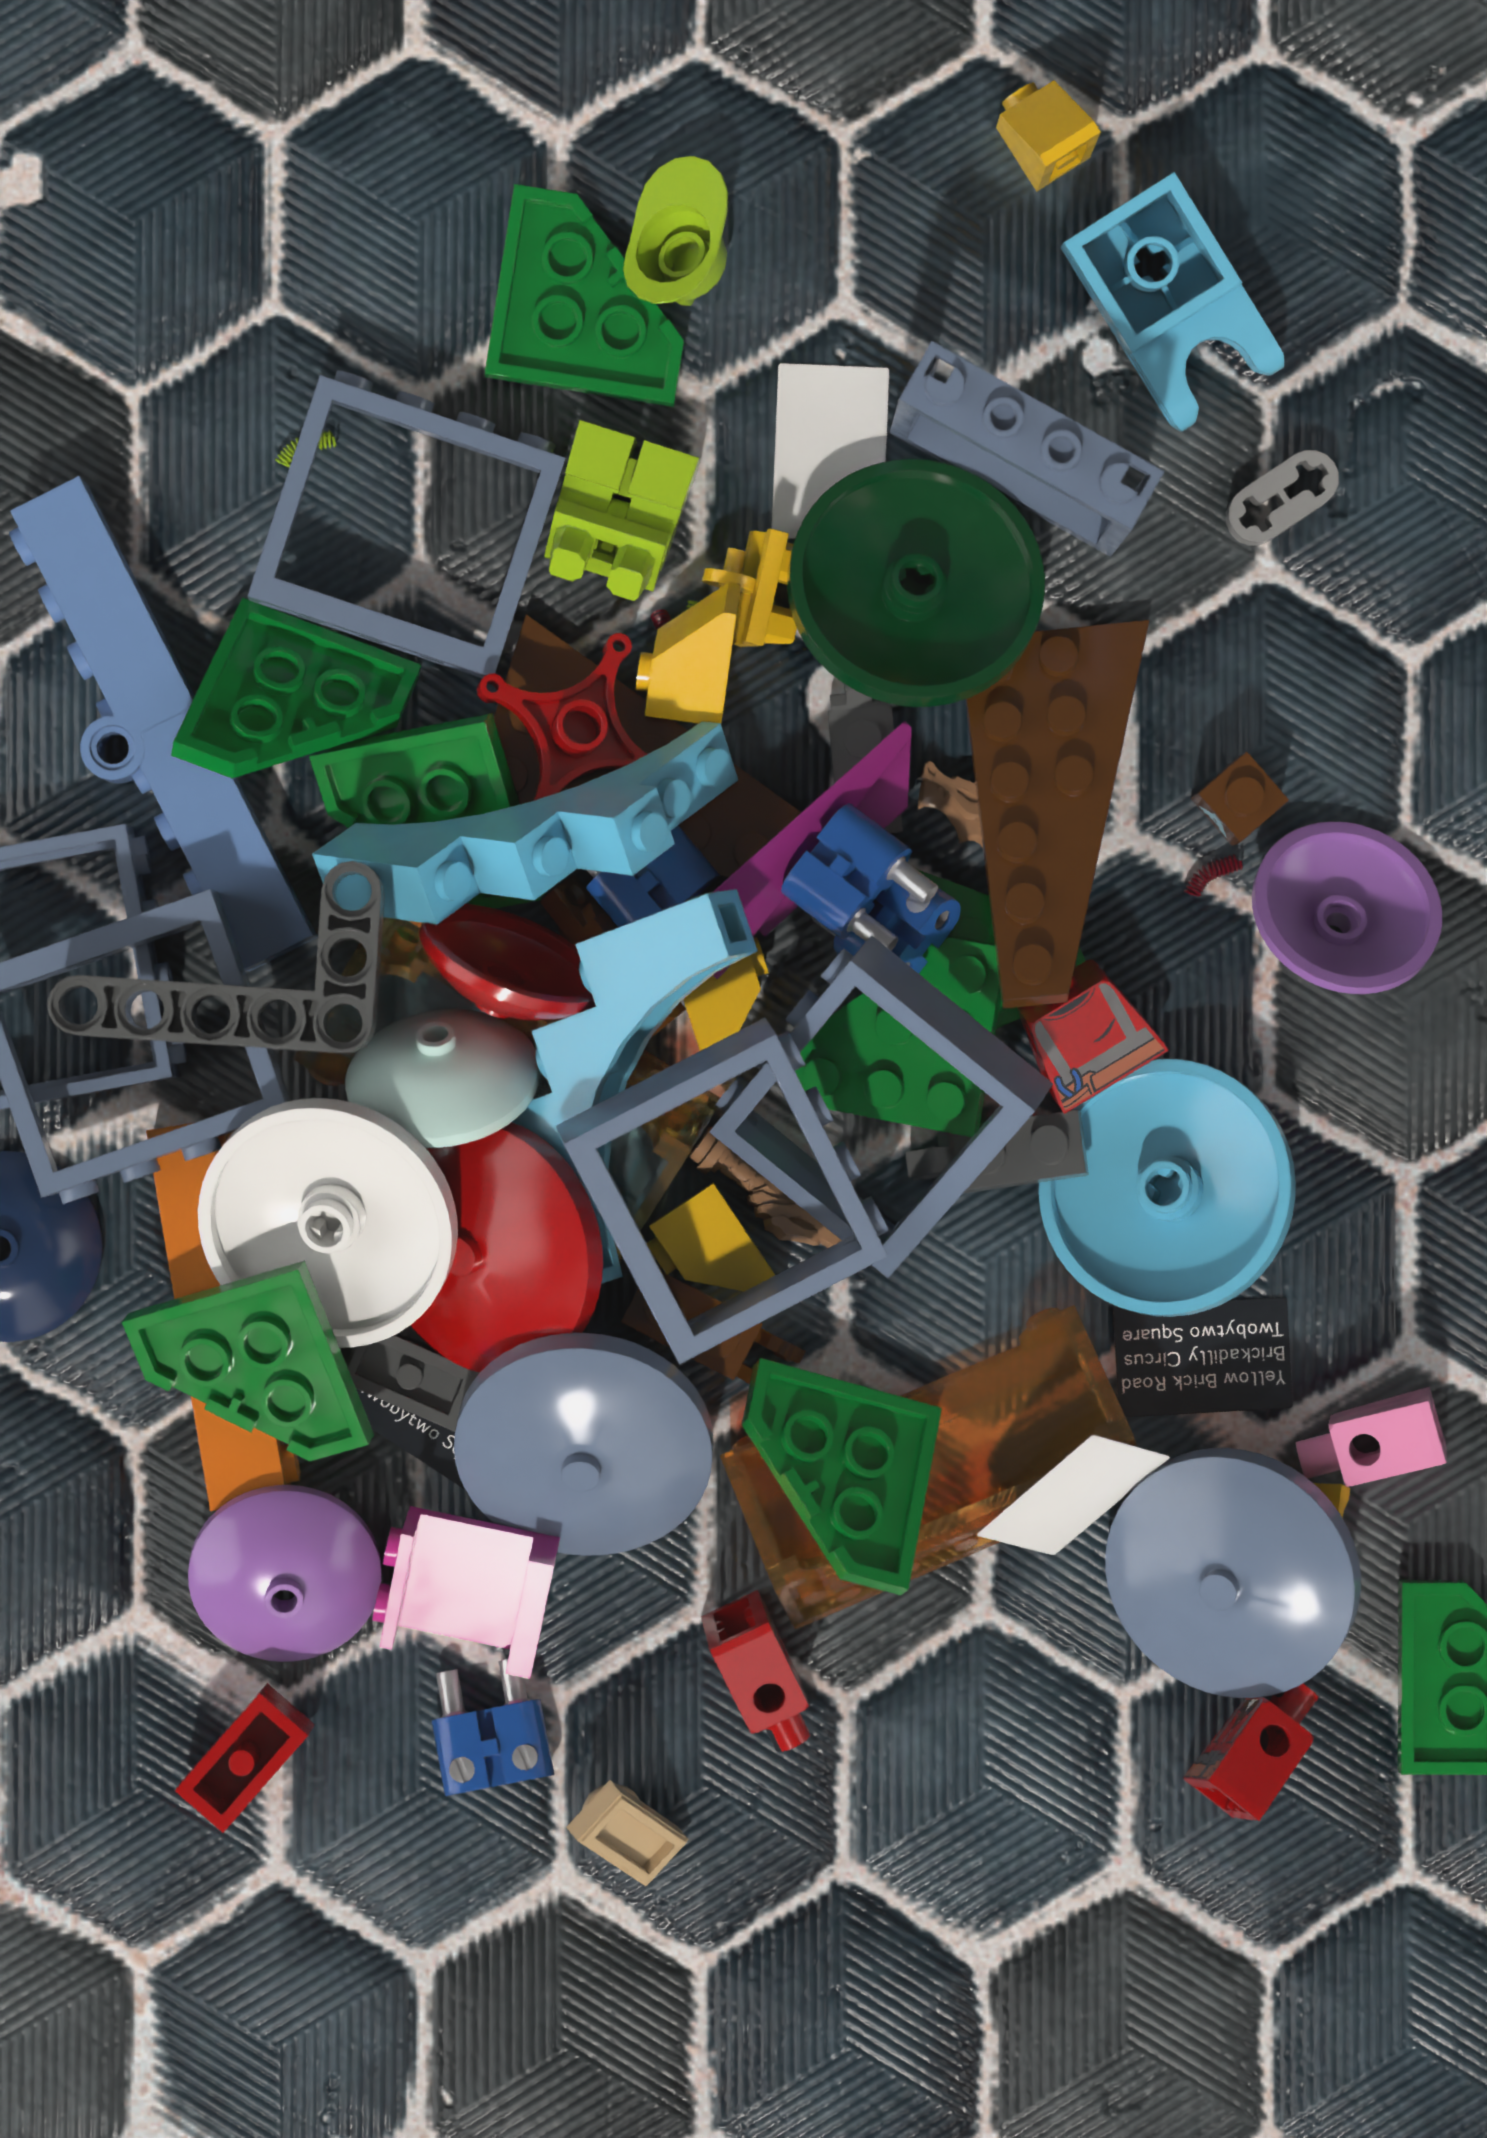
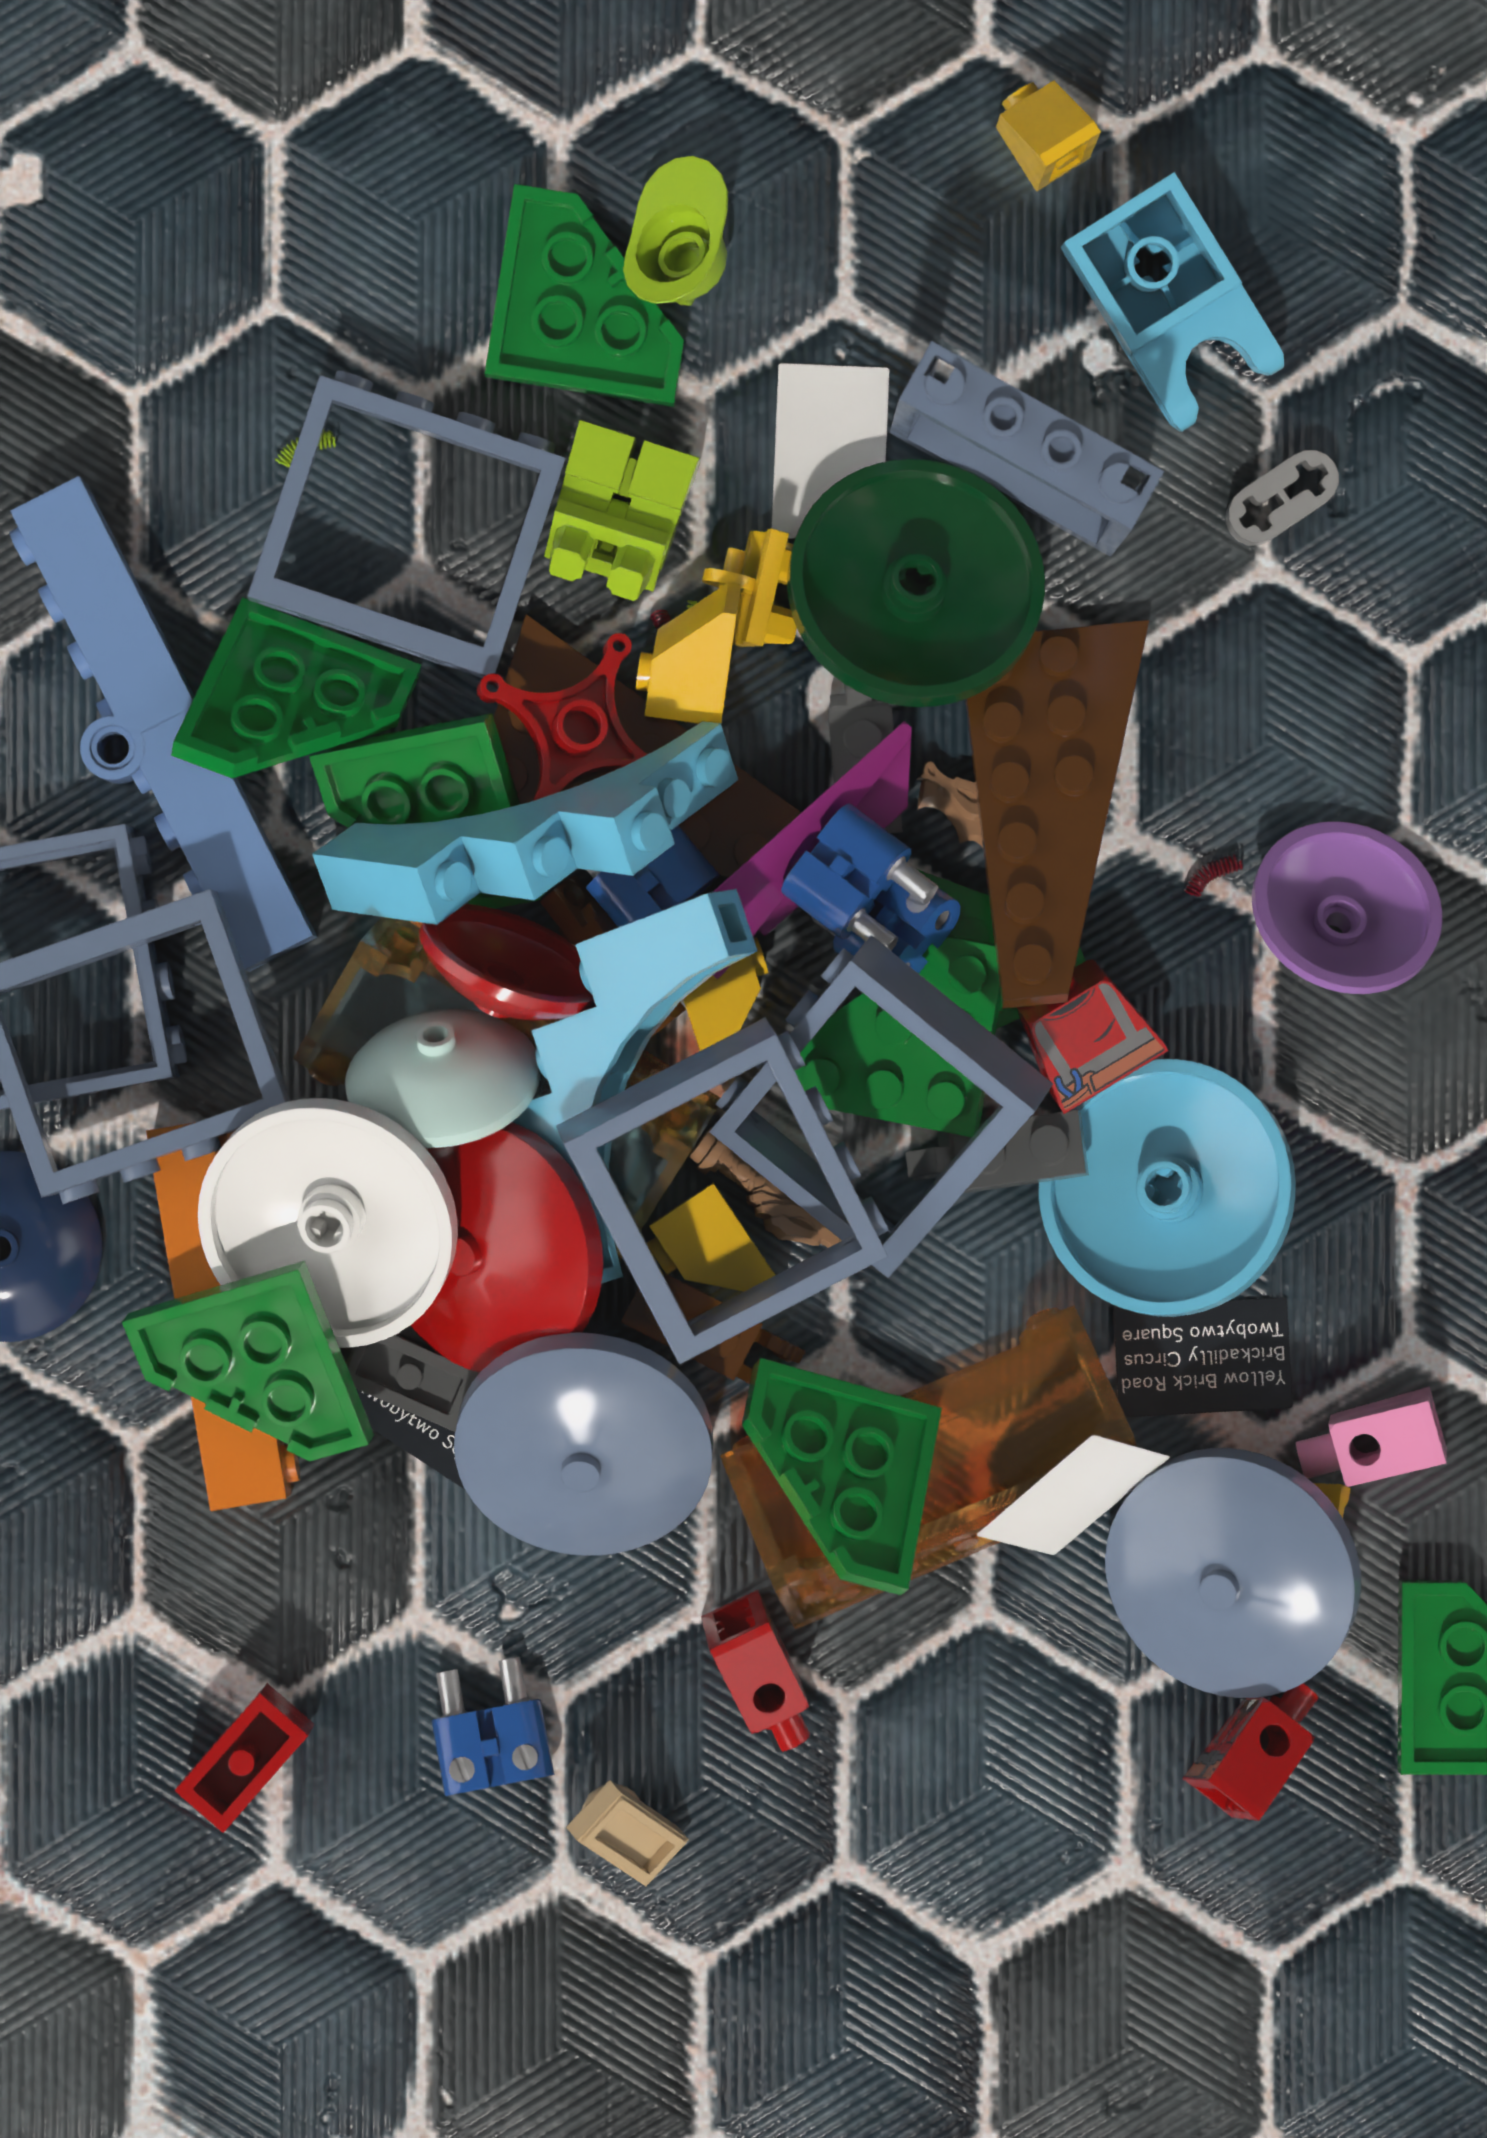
(248, 1003): dark grey beam -> none
(284, 1542): medium lavender dish -> none
(468, 1583): panel -> none
(1239, 799): reddish brown brick -> none

